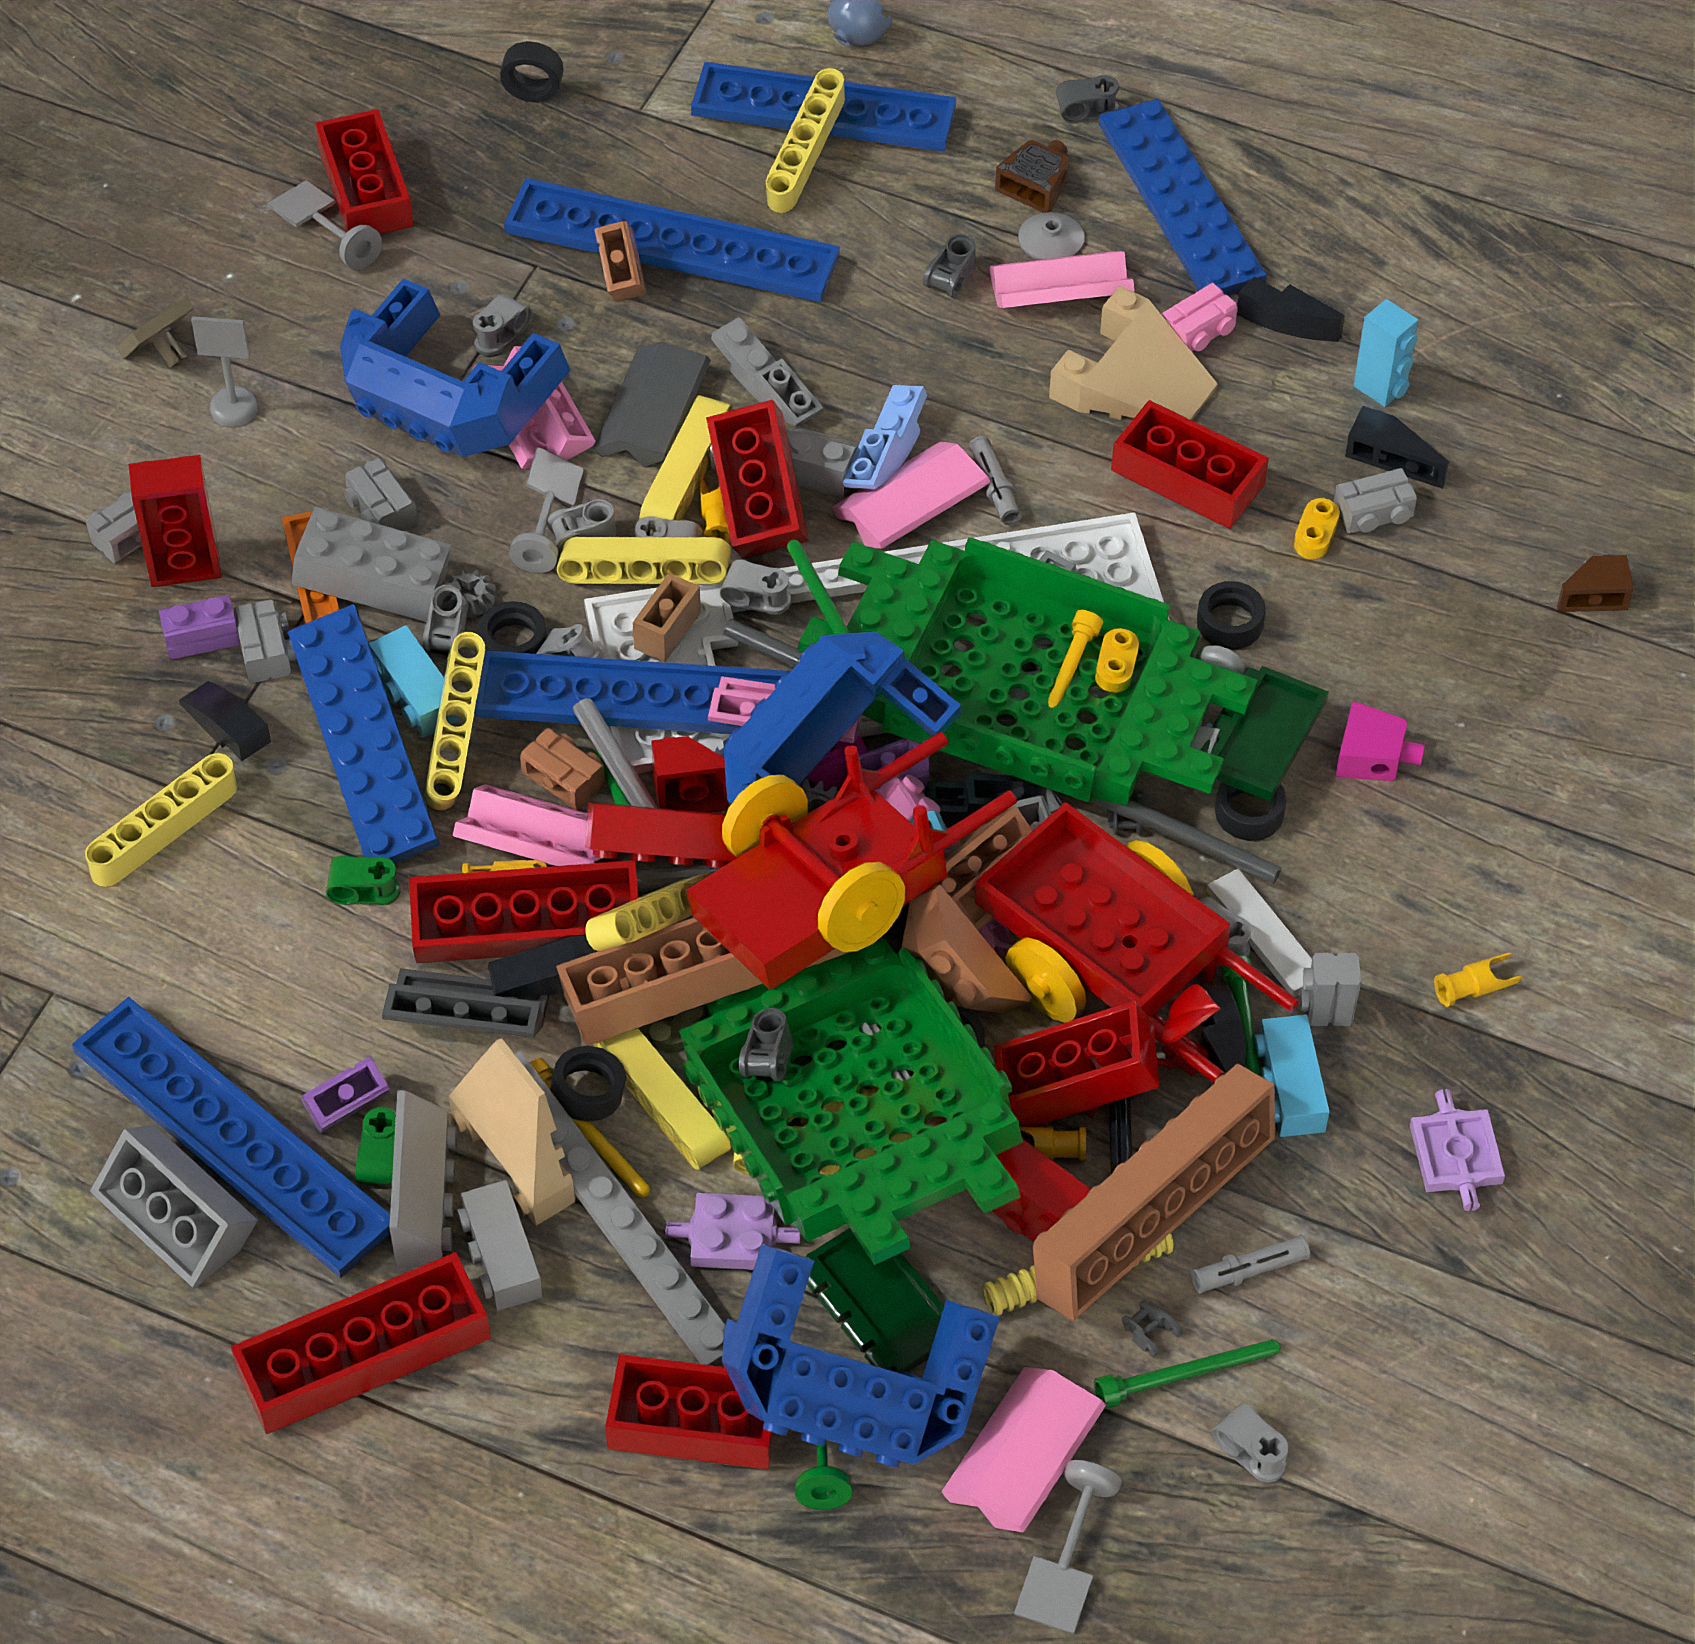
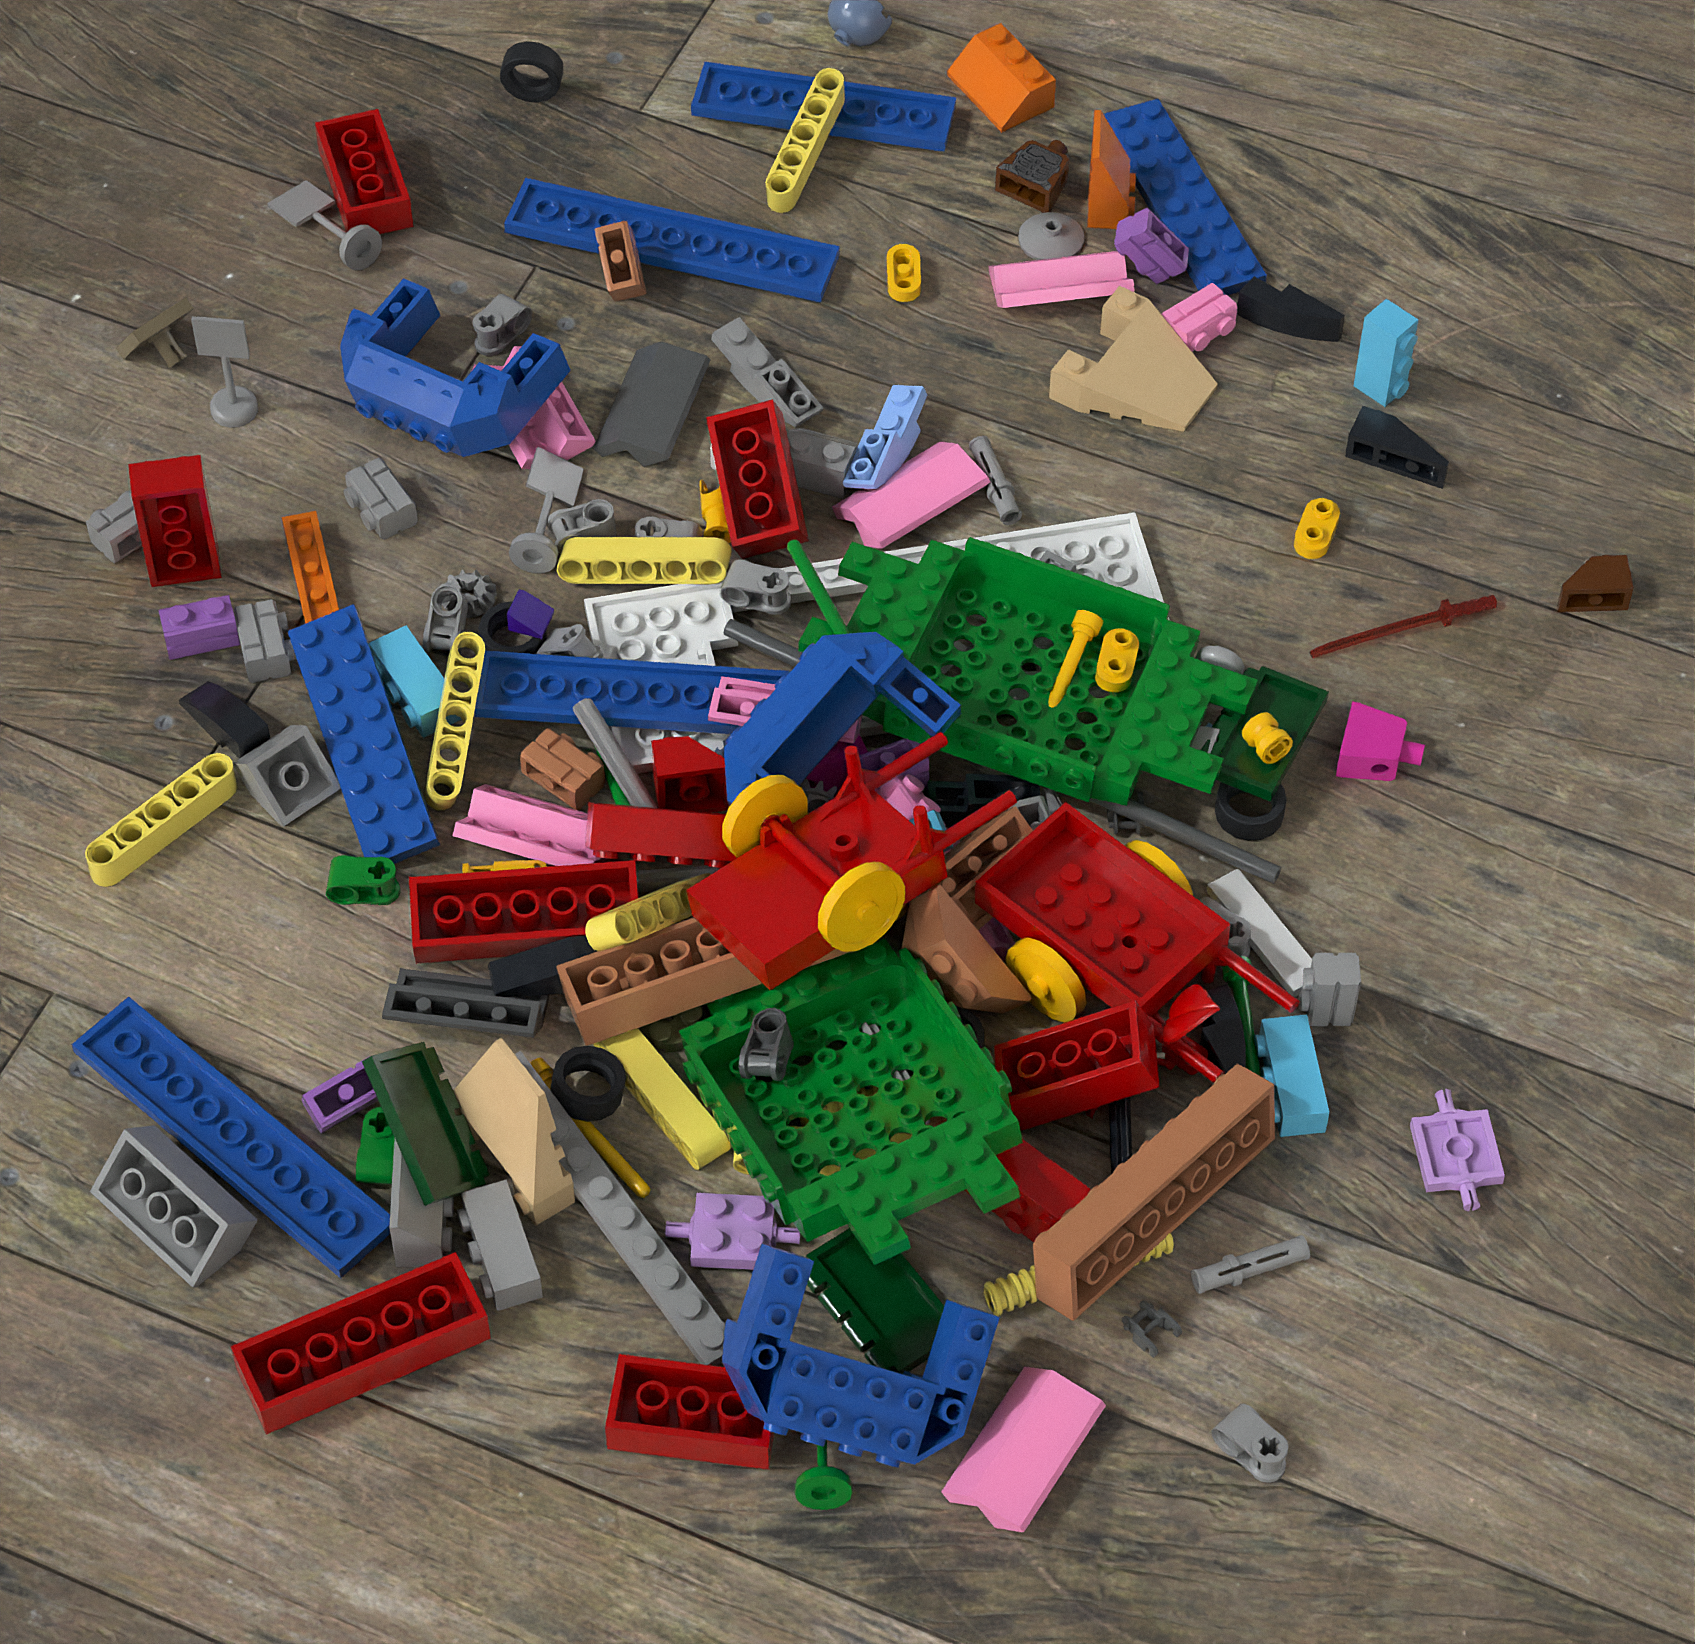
(287, 774): none -> light grey slope
(370, 563): light grey brick -> none
(425, 1122): none -> dark green hinge
(529, 615): none -> dark purple slope
(666, 617): medium nougat brick -> none
(684, 464): light yellow beam -> none
(903, 273): none -> yellow plate
(952, 265): dark grey piece -> none
(1003, 78): none -> orange slope
(1053, 1591): light grey piece -> none
(1058, 1143): yellow piece -> none
(1085, 99): dark grey piece -> none
(1109, 178): none -> orange slope
(1115, 1389): green piece -> none
(1151, 246): none -> medium lavender brick
(1189, 464): red brick -> none
(1231, 594): black tyre -> none
(1270, 742): none -> yellow wheel
(1375, 501): light grey brick -> none
(1445, 614): none -> clear red sword
(1473, 980): yellow piece -> none

